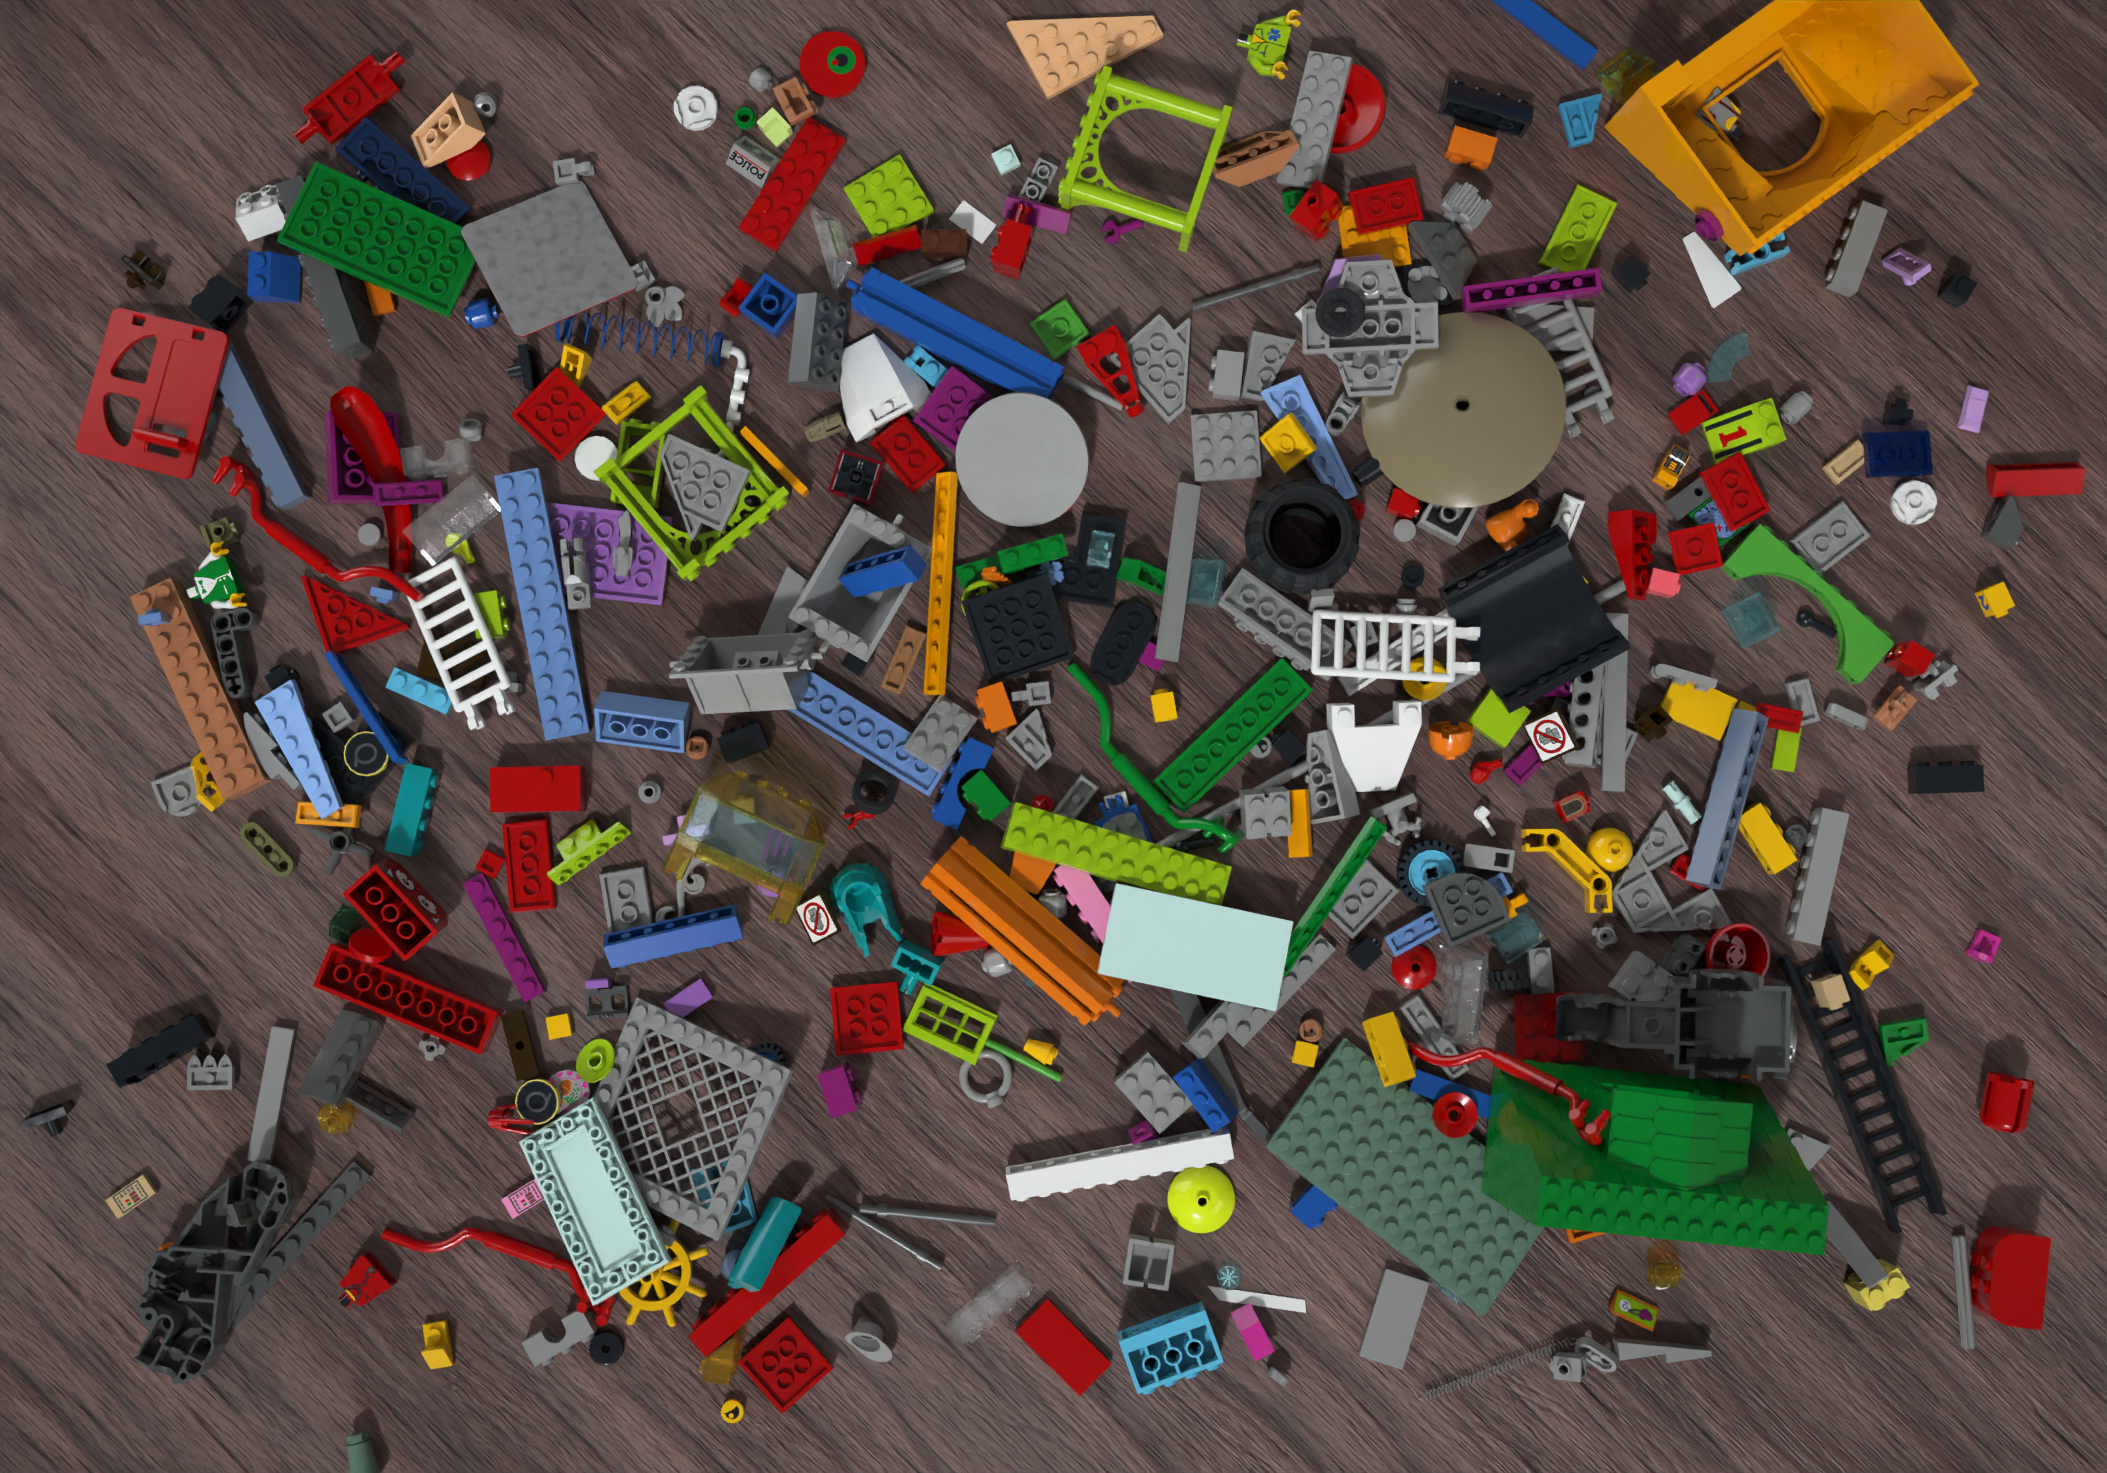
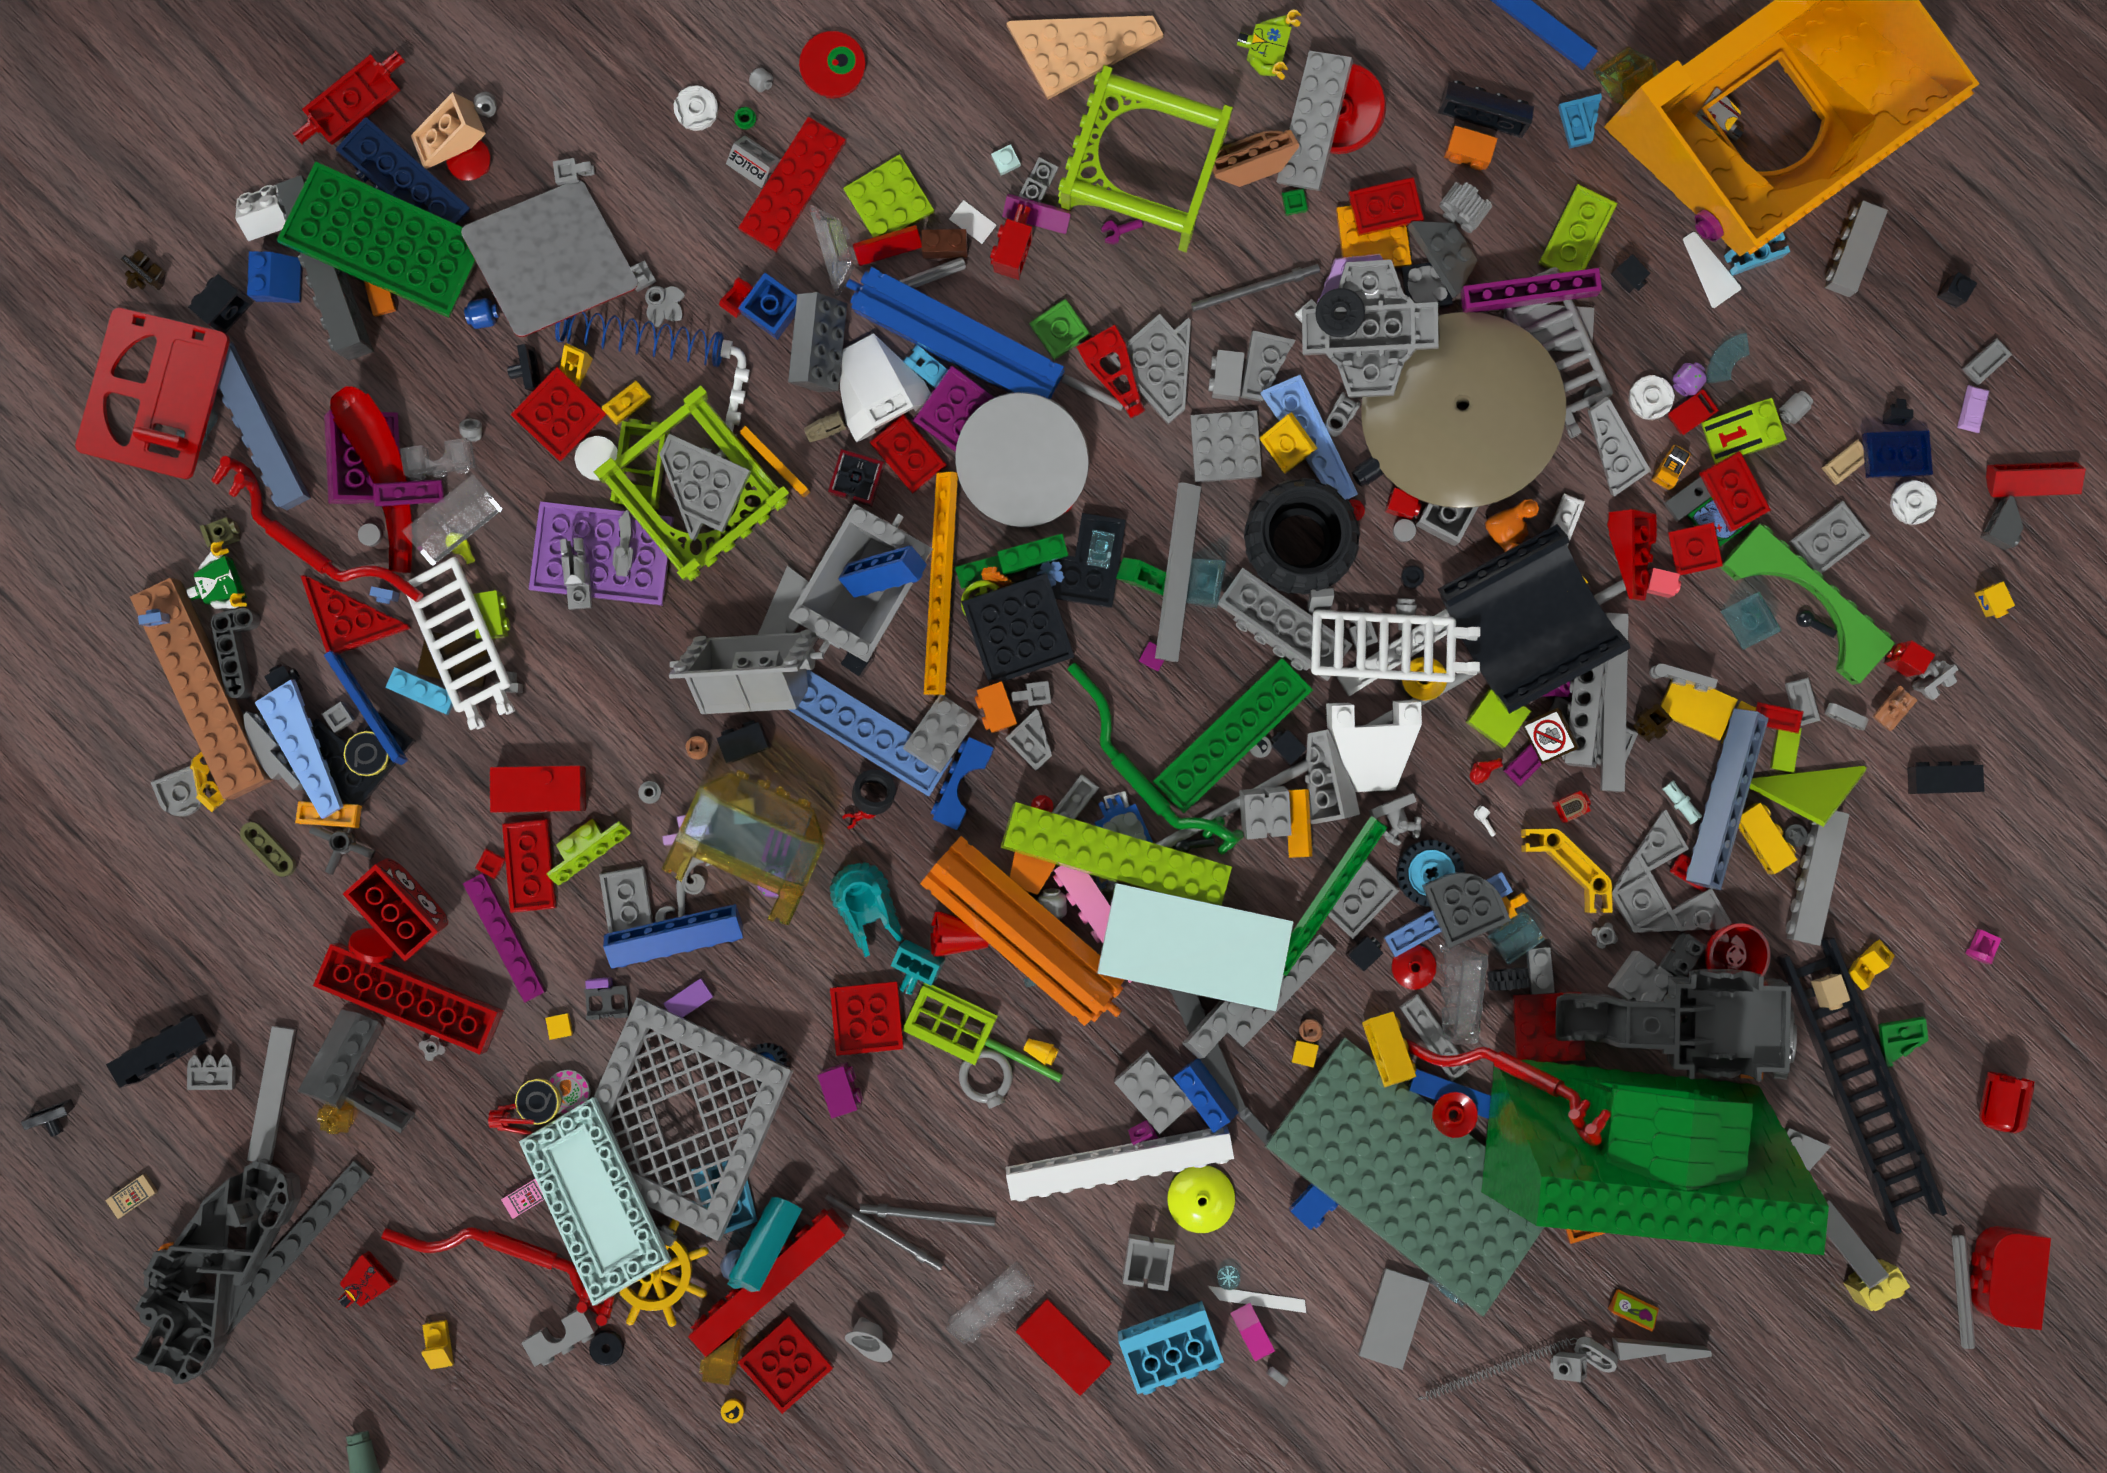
(345, 923): clear green brick -> none
(411, 810): teal brick -> none
(524, 1059): dark brown tile -> none
(542, 603): medium blue plate -> none
(595, 1060): lime dish -> none
(642, 721): medium blue slope -> none
(774, 127): yellowish green panel -> none
(794, 101): nougat cylinder -> none
(818, 918): piece -> none
(903, 660): medium nougat tile -> none
(985, 796): green brick -> none
(995, 963): light grey head -> none
(1123, 643): black tile -> none
(1163, 706): yellow brick -> none
(1317, 211): red brick -> none
(1450, 739): orange cylinder -> none
(1488, 858): light grey slope -> none
(1609, 849): yellow cylinder -> none
(1617, 449): none -> light grey wing
(1651, 397): none -> white tile
(1663, 1274): clear yellow head -> none
(1810, 794): none -> lime tile
(1907, 266): lavender tile -> none
(1987, 361): none -> light grey tile

